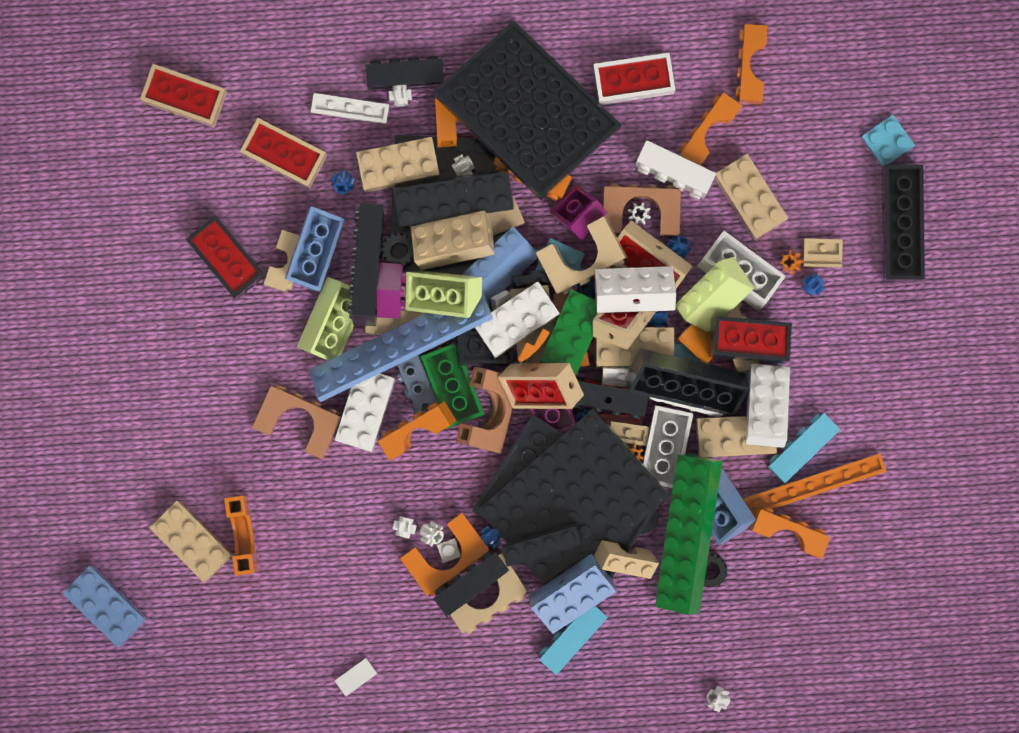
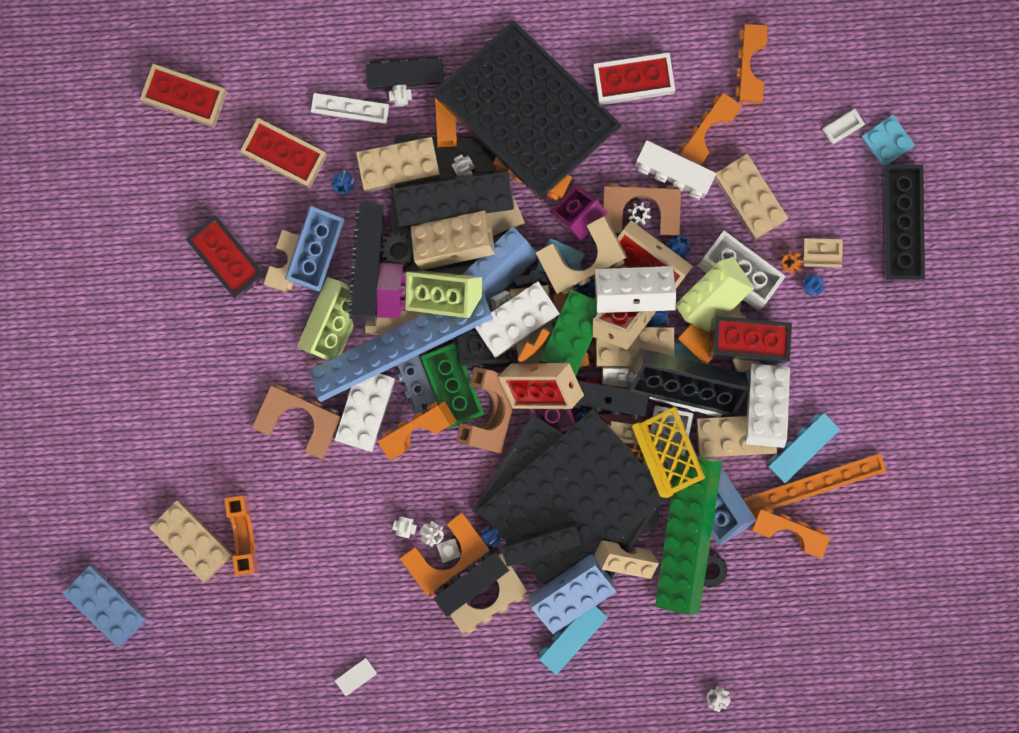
(655, 462): none -> yellow fence
(843, 126): none -> white tile

